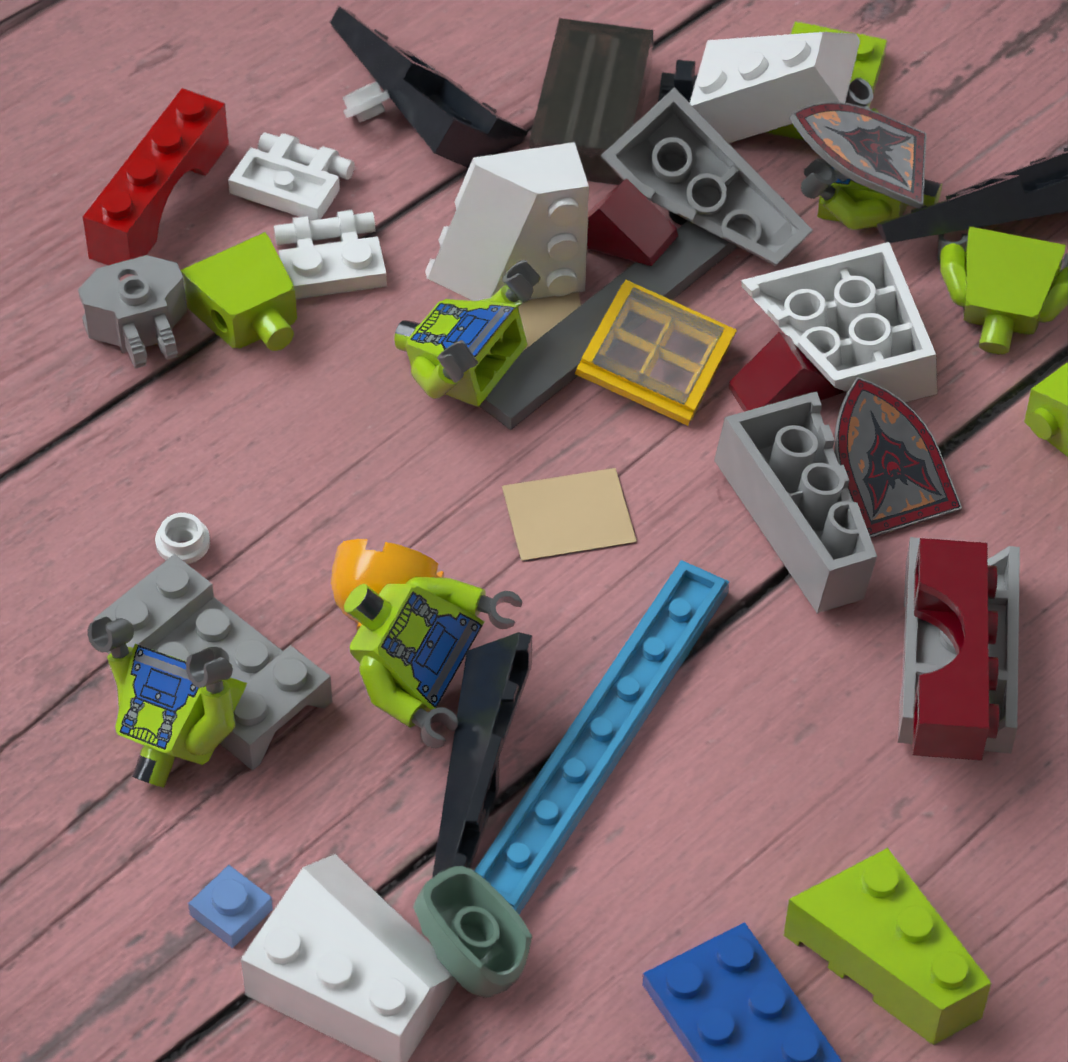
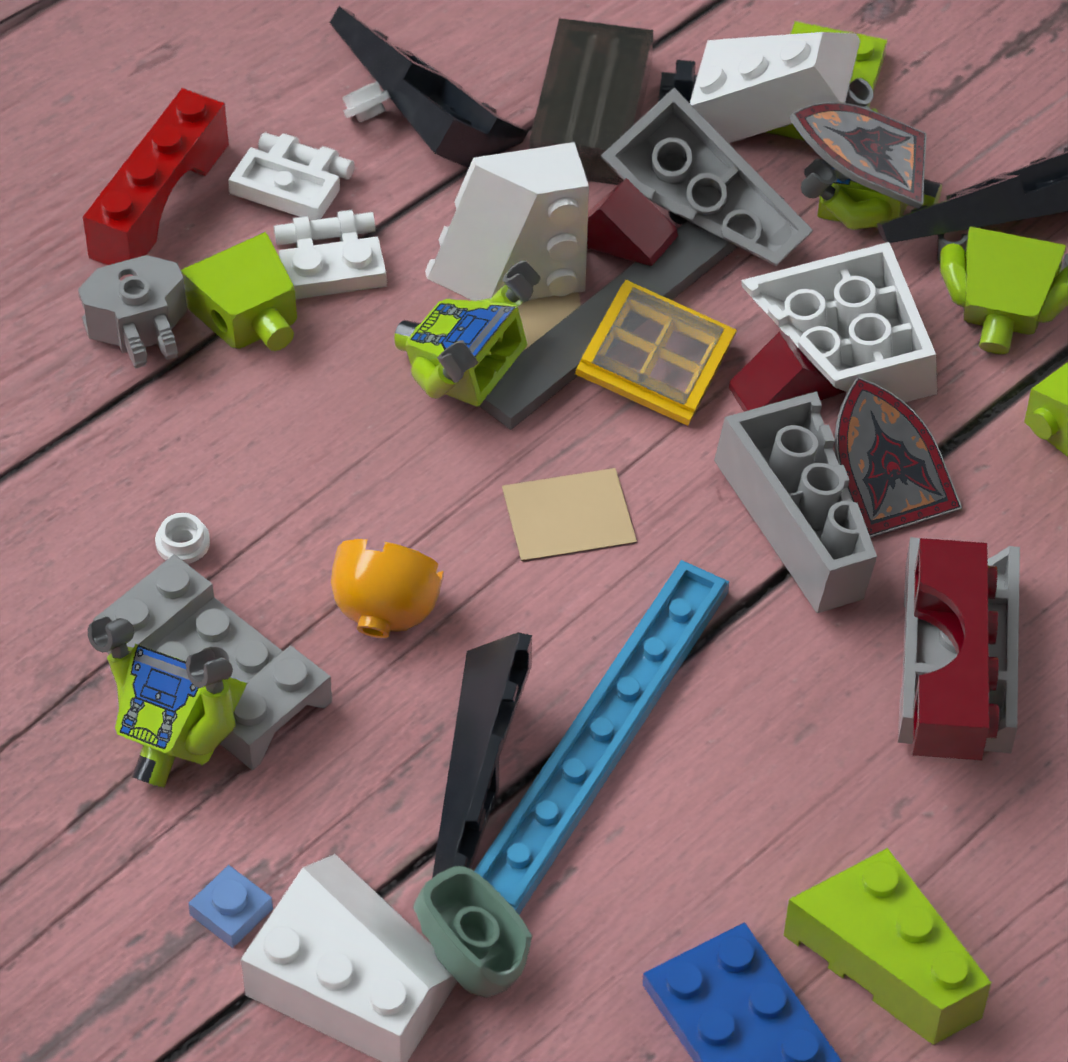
(416, 642): torso -> none

